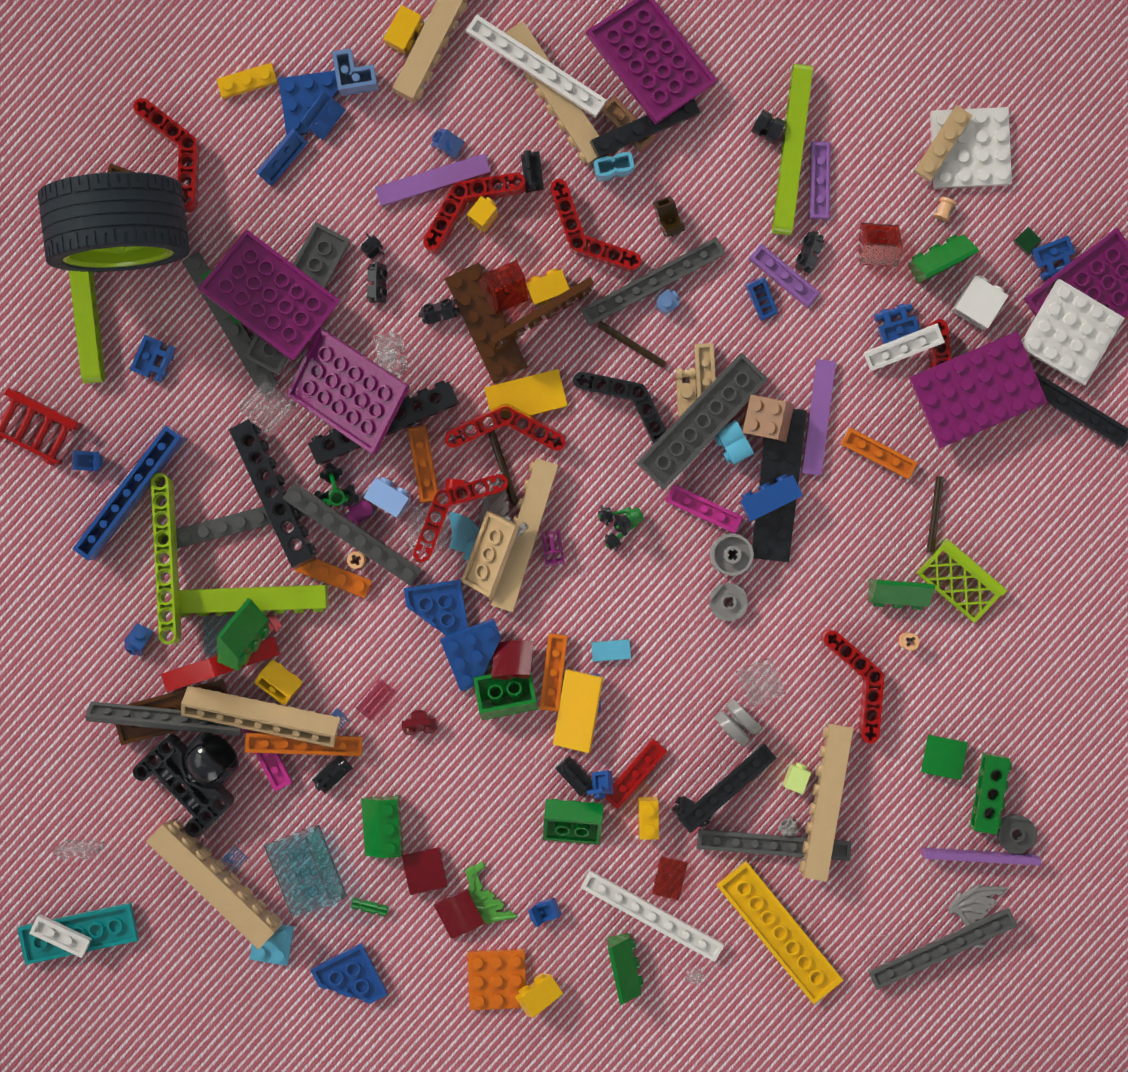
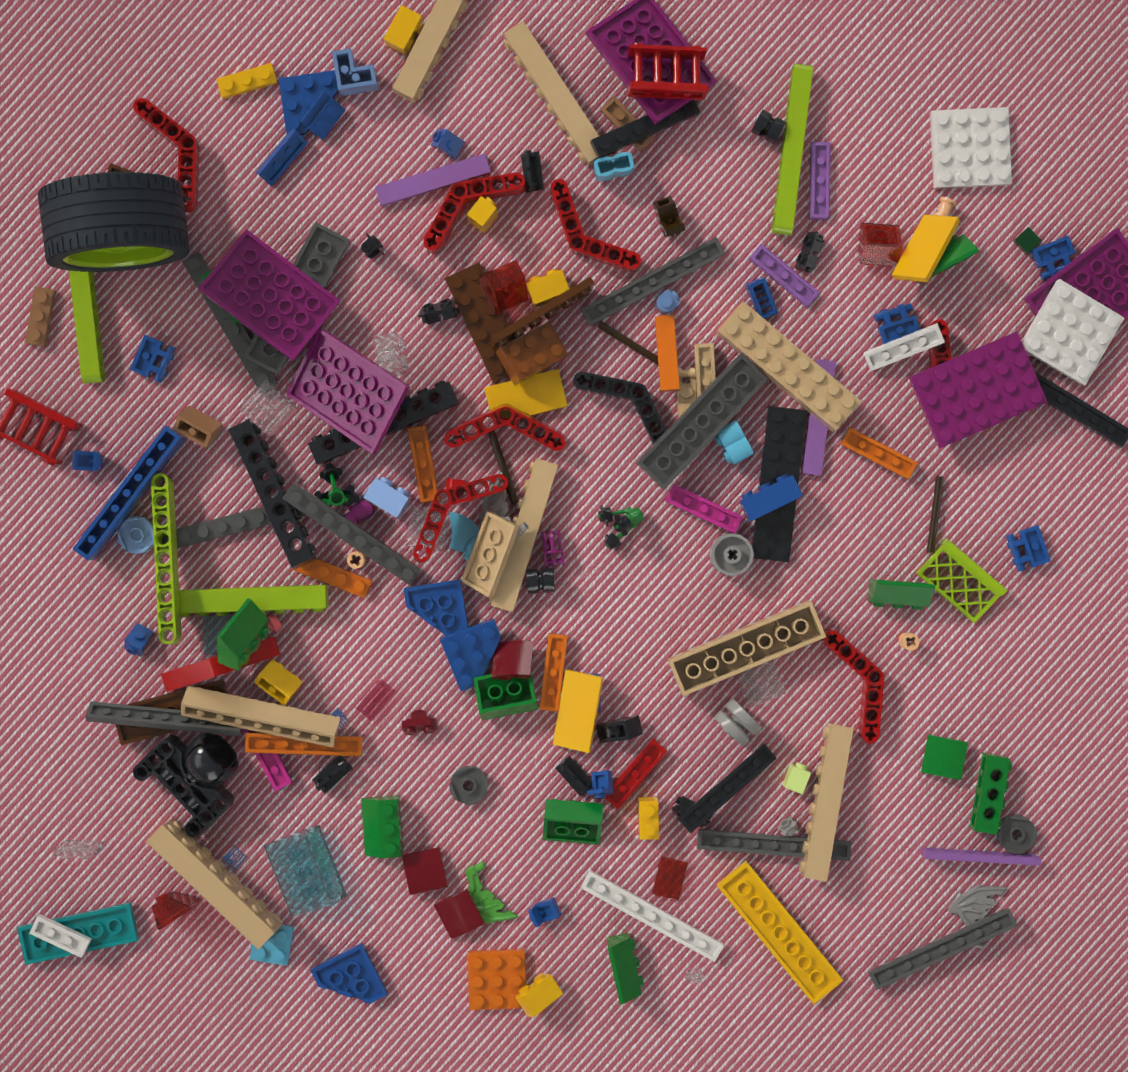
(40, 316): none -> medium nougat plate
(136, 535): none -> light blue tile
(172, 906): none -> clear red slope
(197, 426): none -> medium nougat brick
(369, 907): green axle -> none
(377, 273): black hinge -> none
(464, 795): none -> dark grey plate
(531, 353): none -> dark orange brick
(536, 66): white plate -> none
(540, 580): none -> black wheel
(611, 650): medium azure tile -> none
(619, 729): none -> black arch
(667, 90): none -> red fence
(667, 353): none -> orange tile
(739, 602): light grey plate -> none
(746, 647): none -> tan brick
(768, 418): medium nougat brick -> none
(788, 367): none -> tan brick
(925, 248): none -> yellow tile
(943, 143): tan plate -> none
(979, 302): white brick -> none
(1033, 545): none -> blue plate

